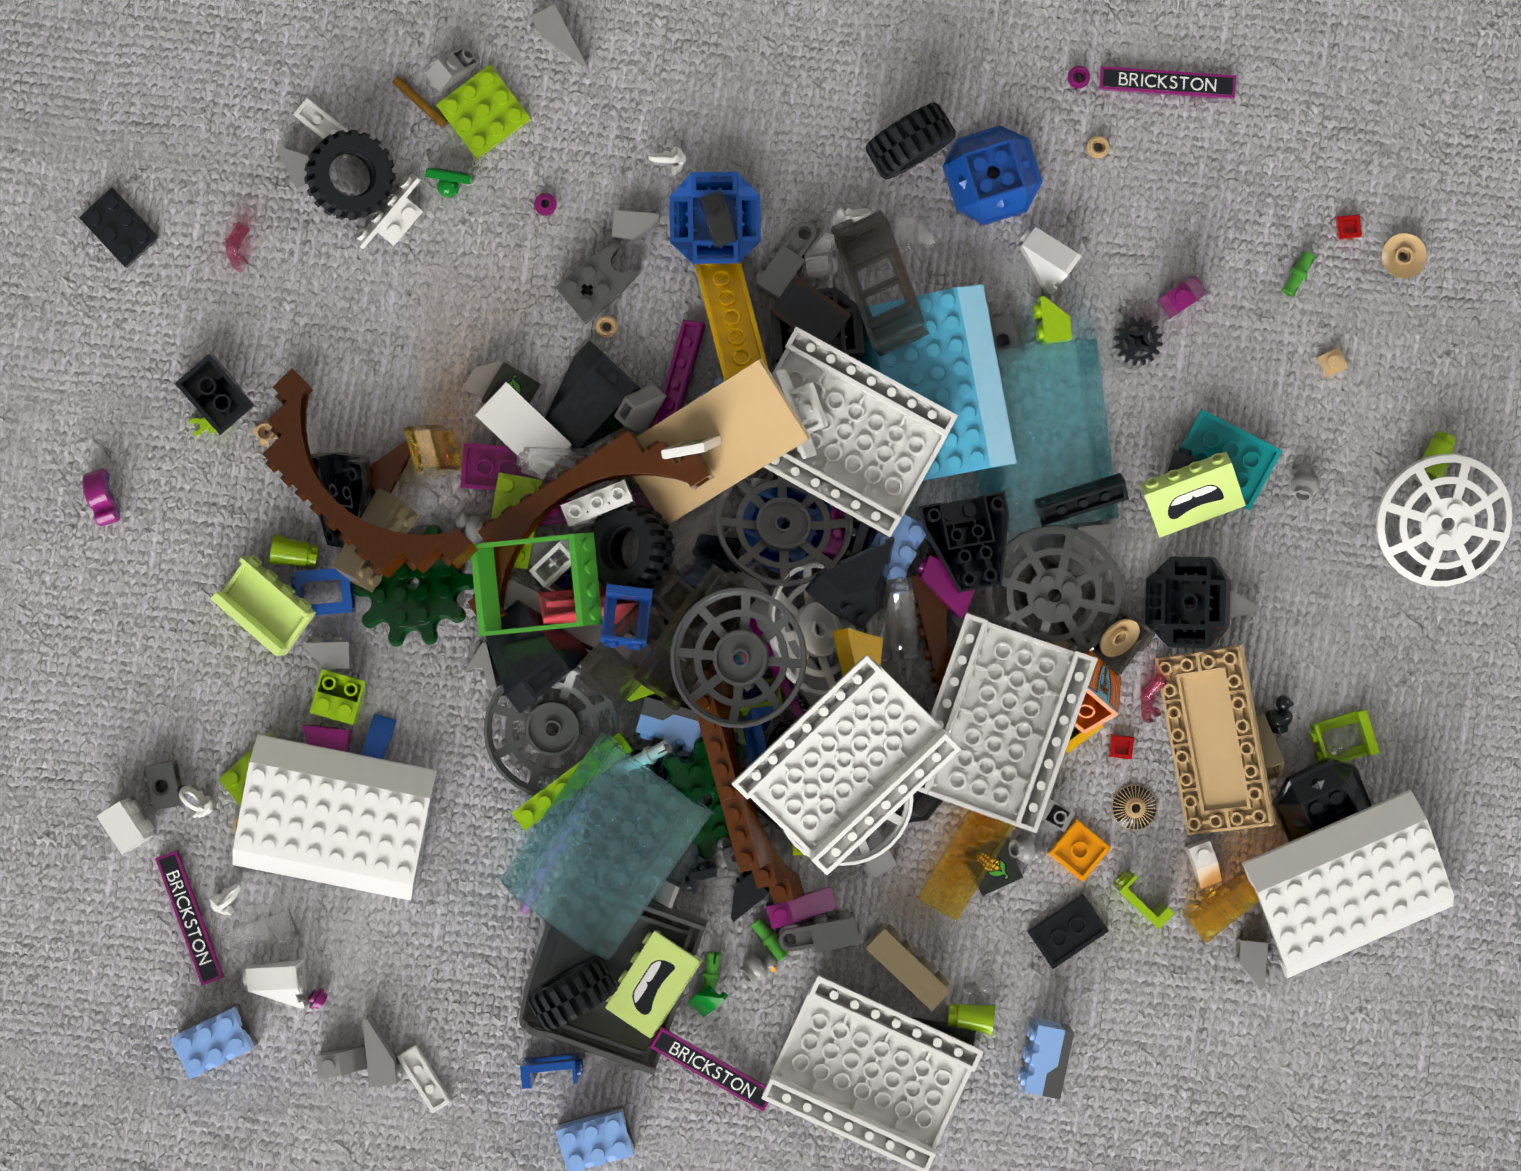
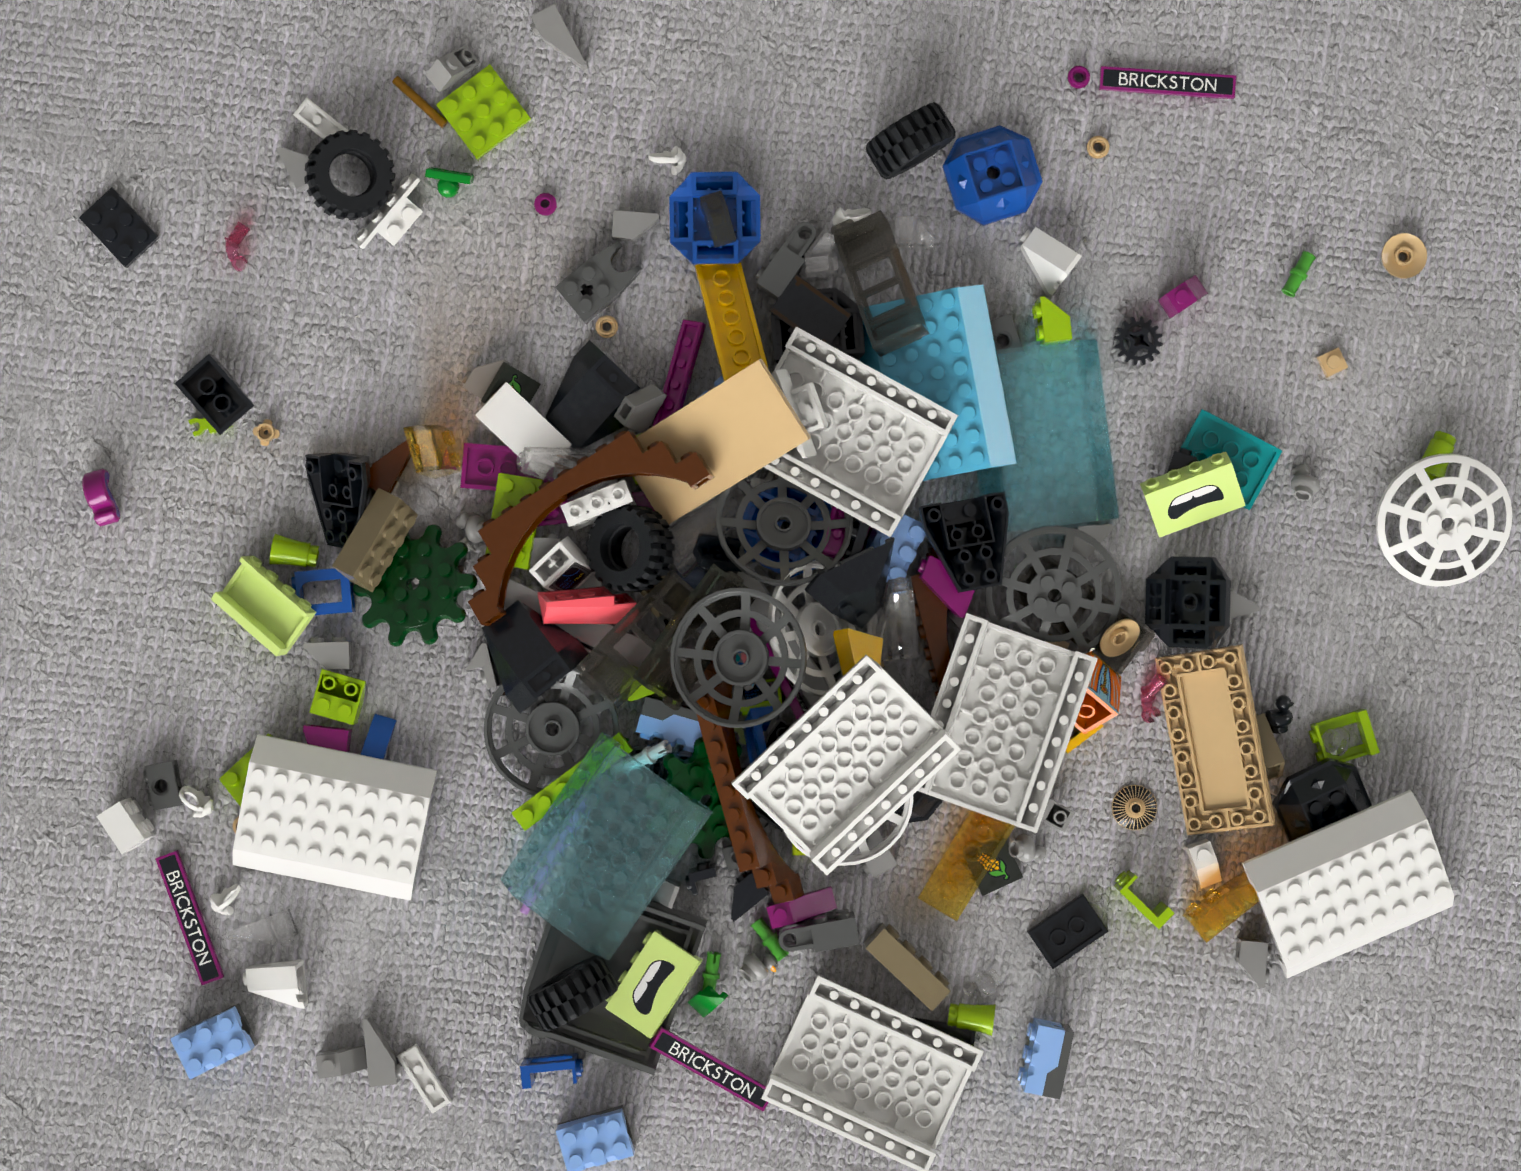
(317, 998): magenta plate -> none
(381, 546): reddish brown arch -> none
(583, 576): bright green window -> none
(641, 595): blue panel -> none
(691, 447): white tile -> none
(1079, 850): light orange tile -> none
(1081, 499): black slope -> none
(1121, 746): red tile -> none
(1348, 226): red tile -> none

